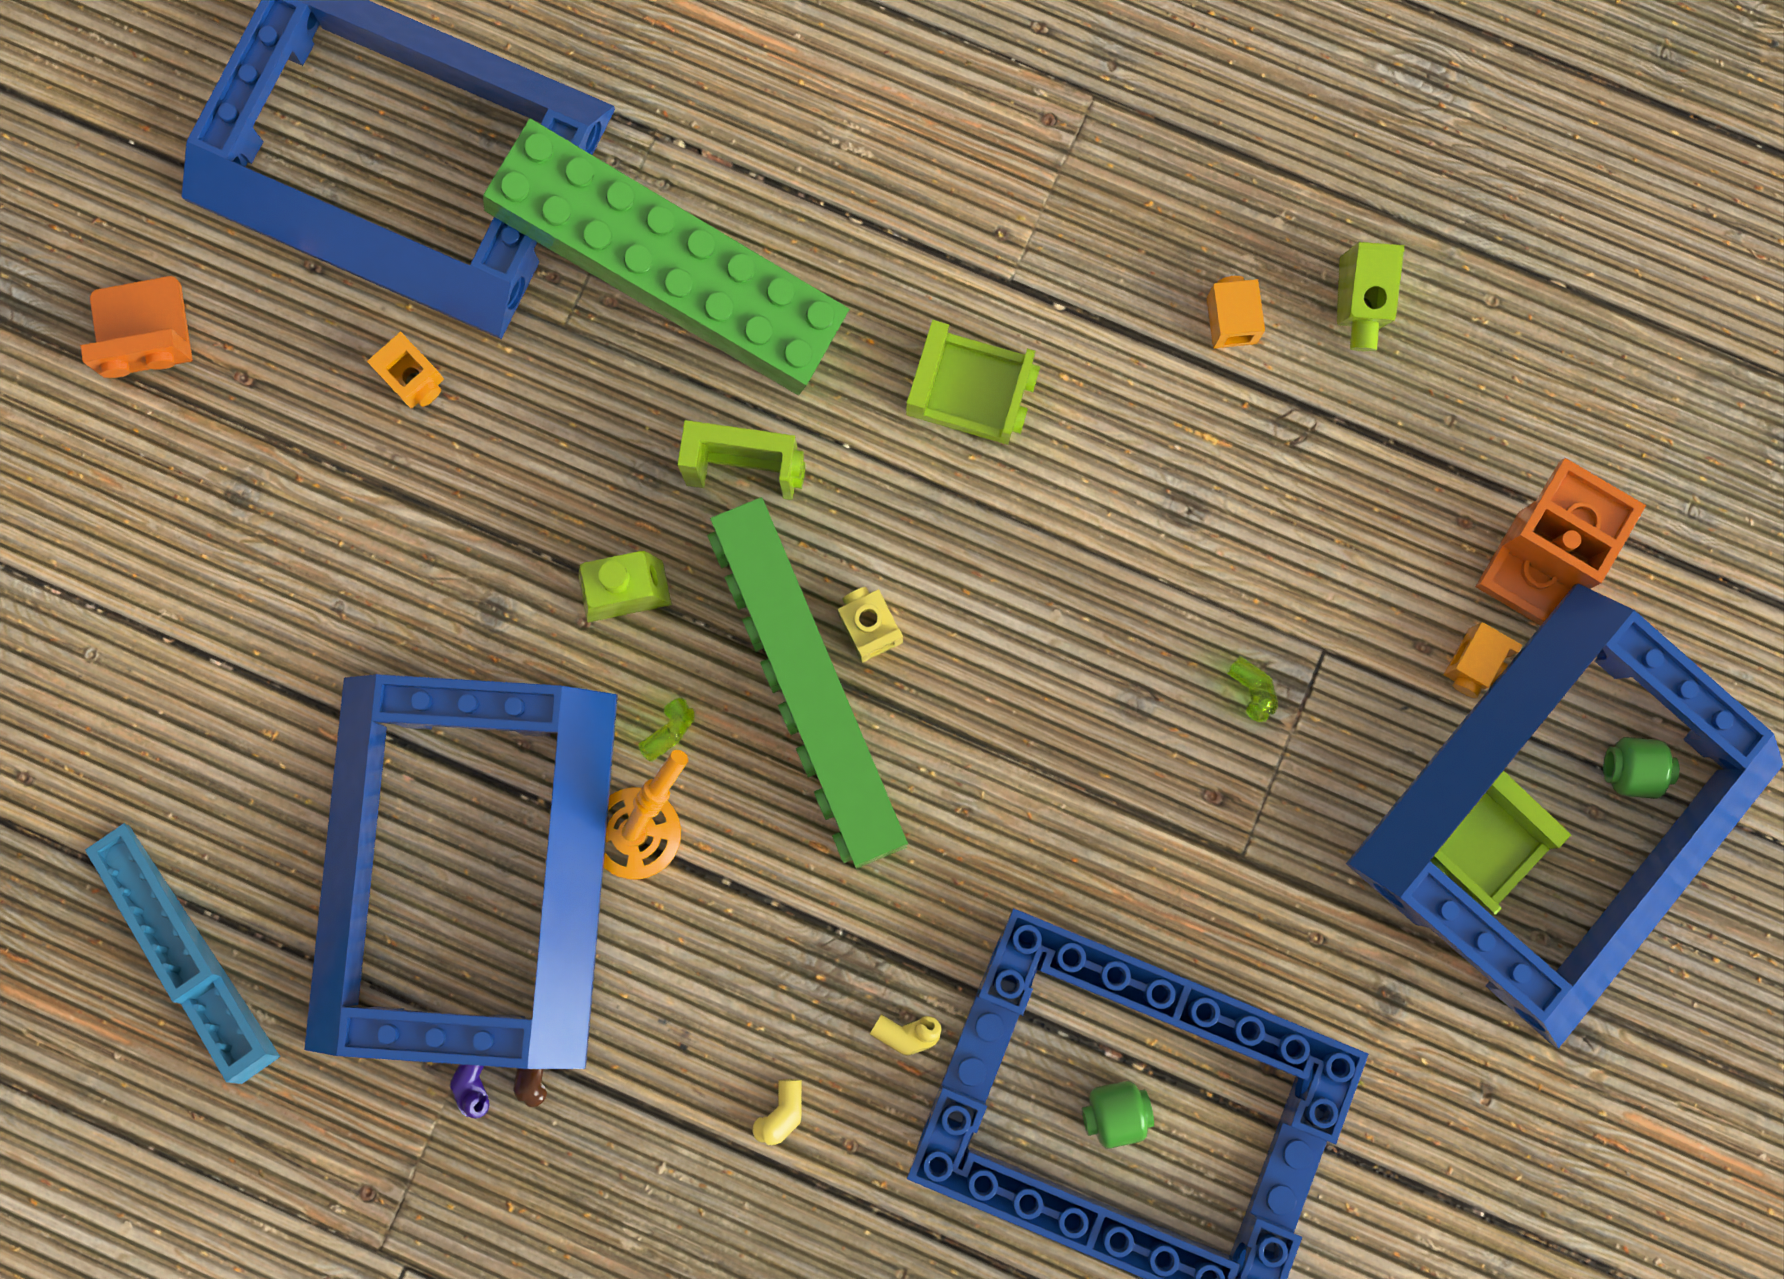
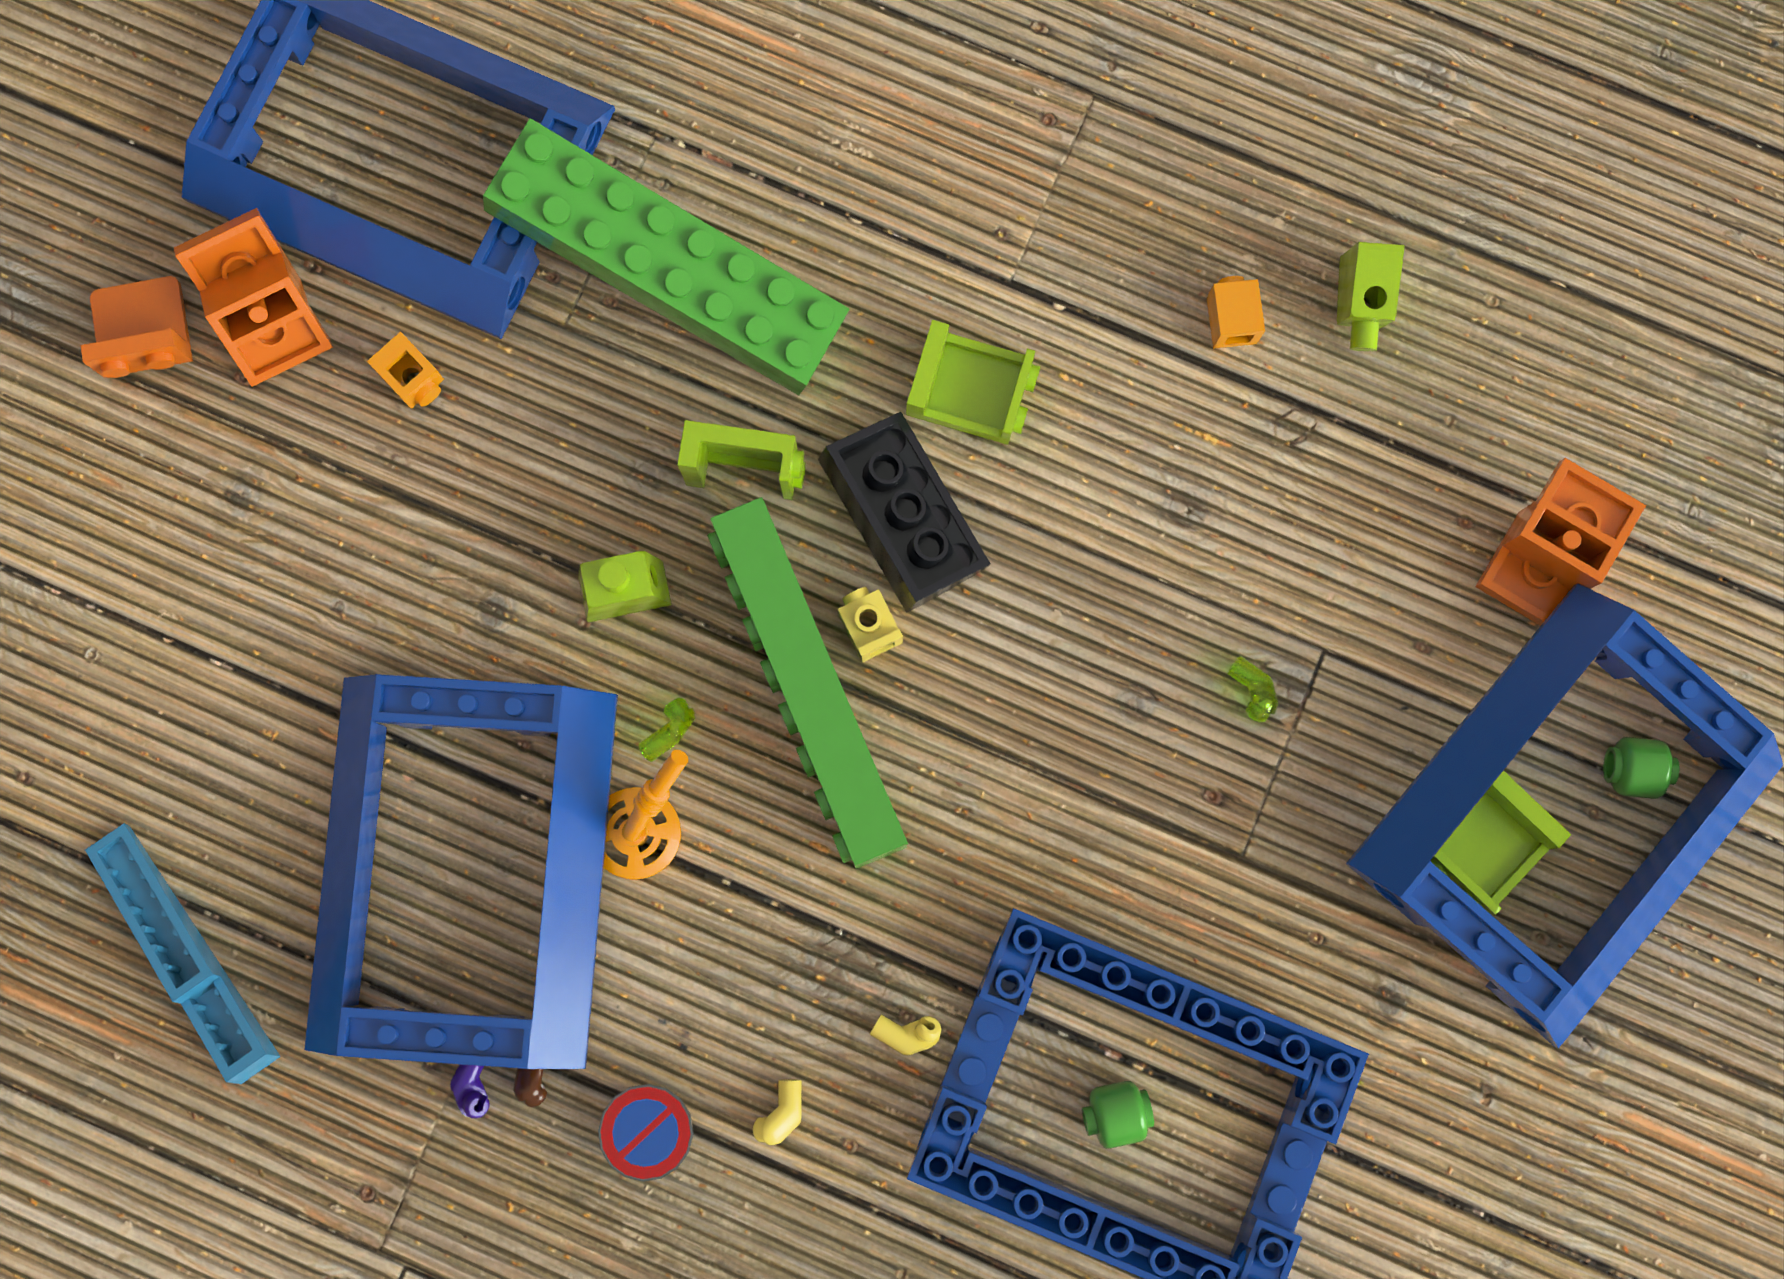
(253, 297): none -> orange bracket
(645, 1132): none -> piece
(903, 511): none -> black slope
(1480, 659): light orange brick -> none

